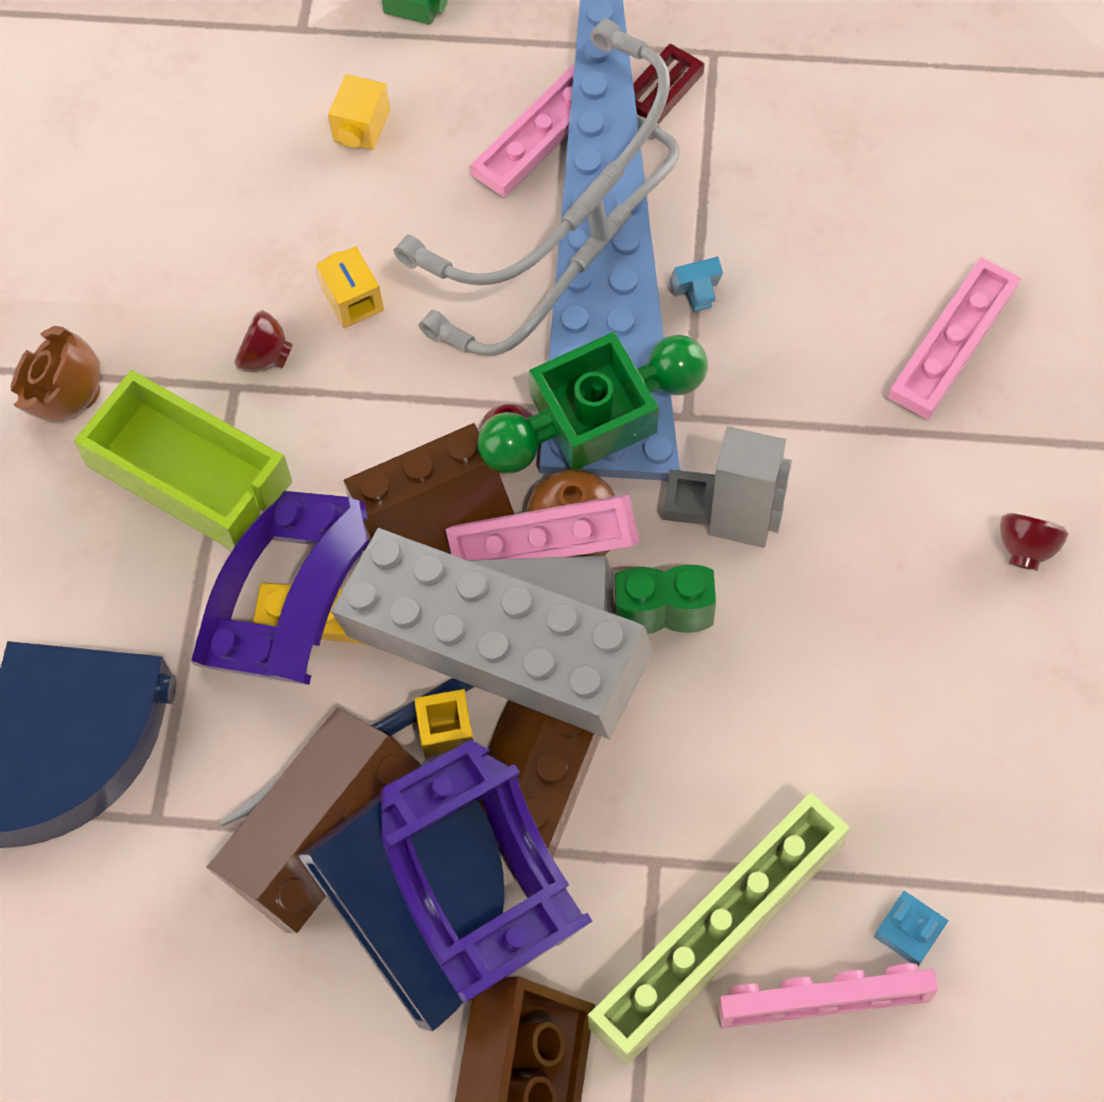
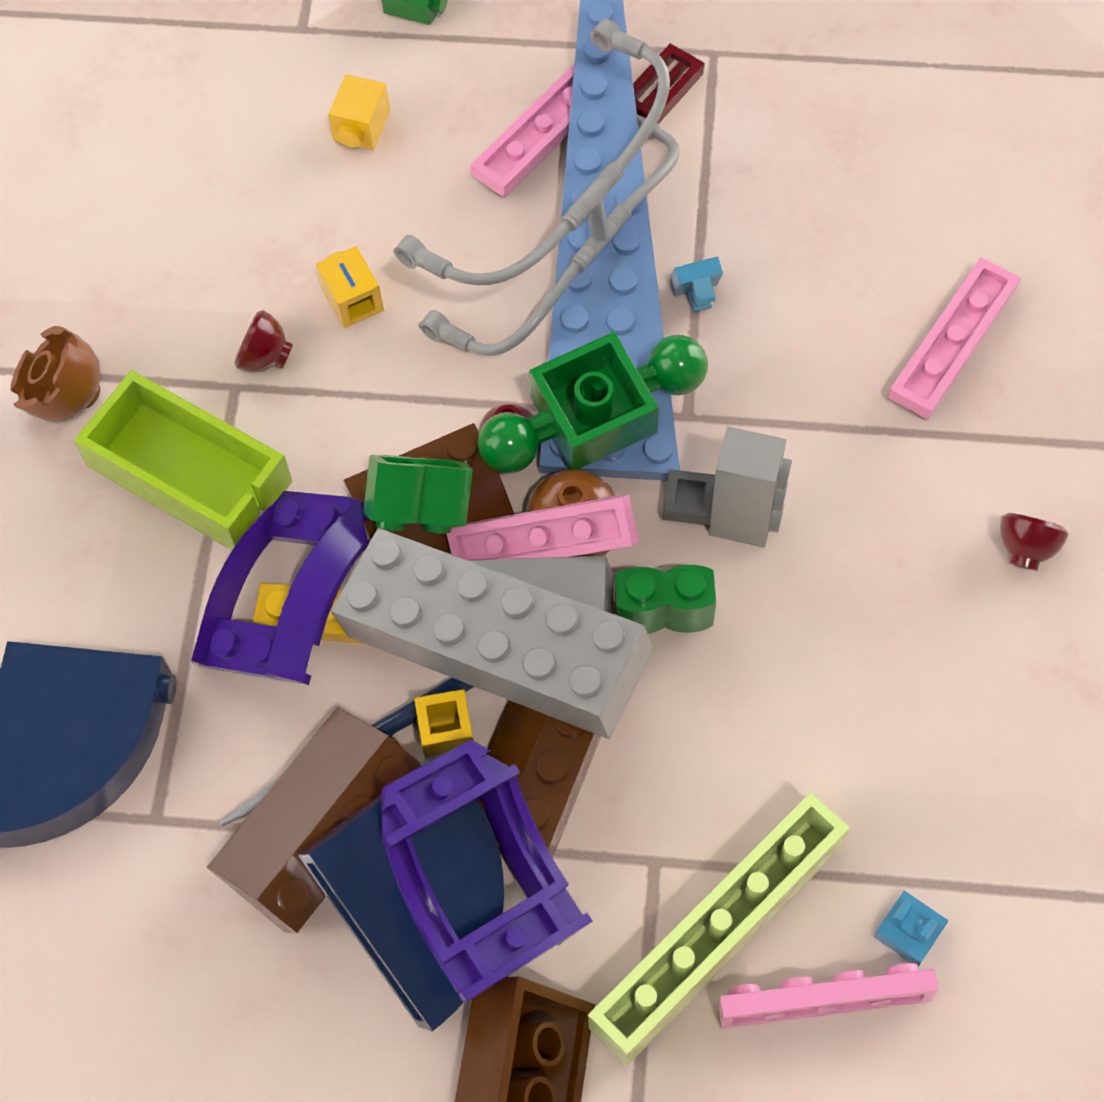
(417, 491): none -> green brick

